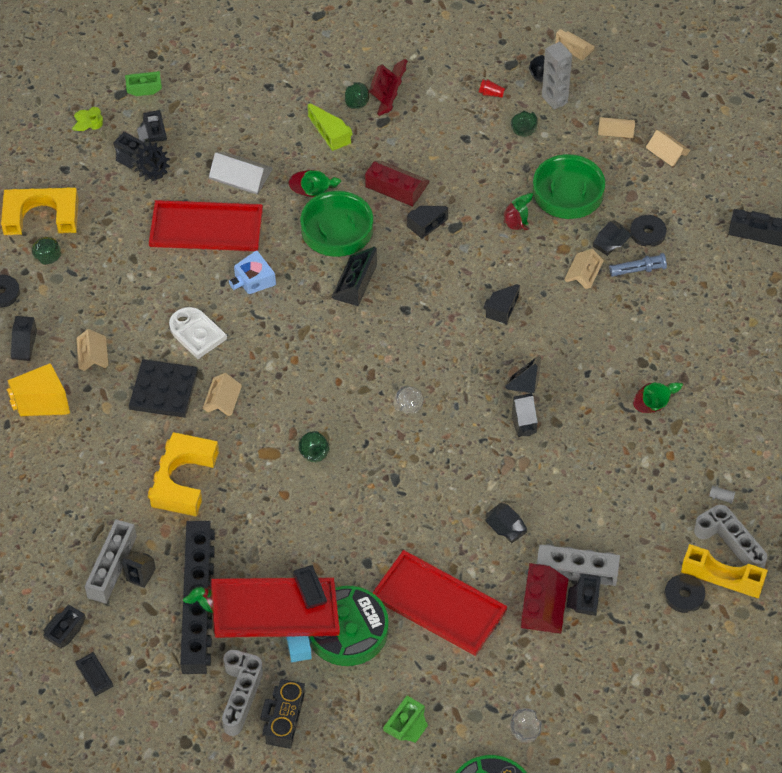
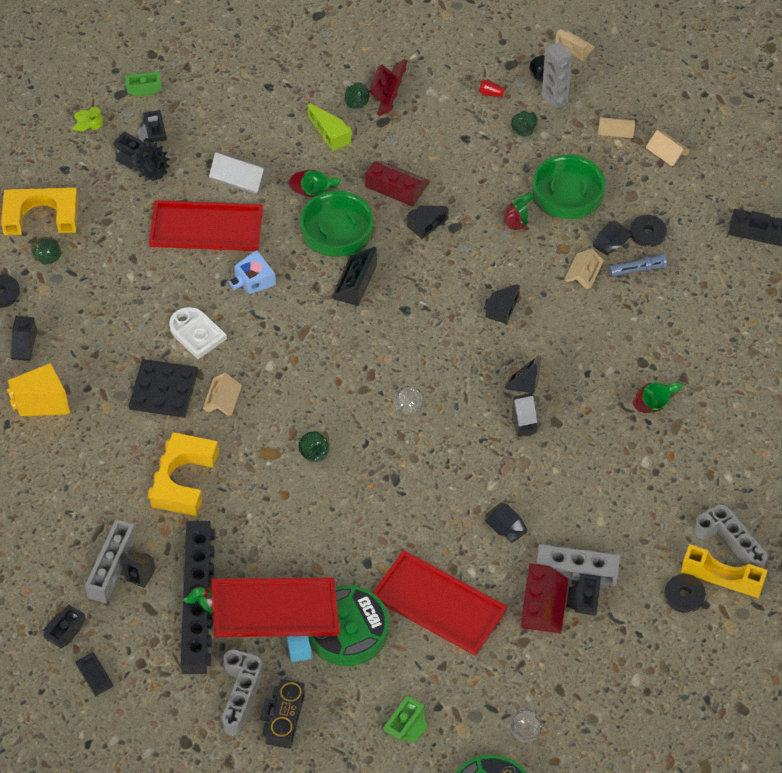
(91, 350): tan panel -> none
(309, 587): black tile -> none
(722, 494): light grey pin -> none

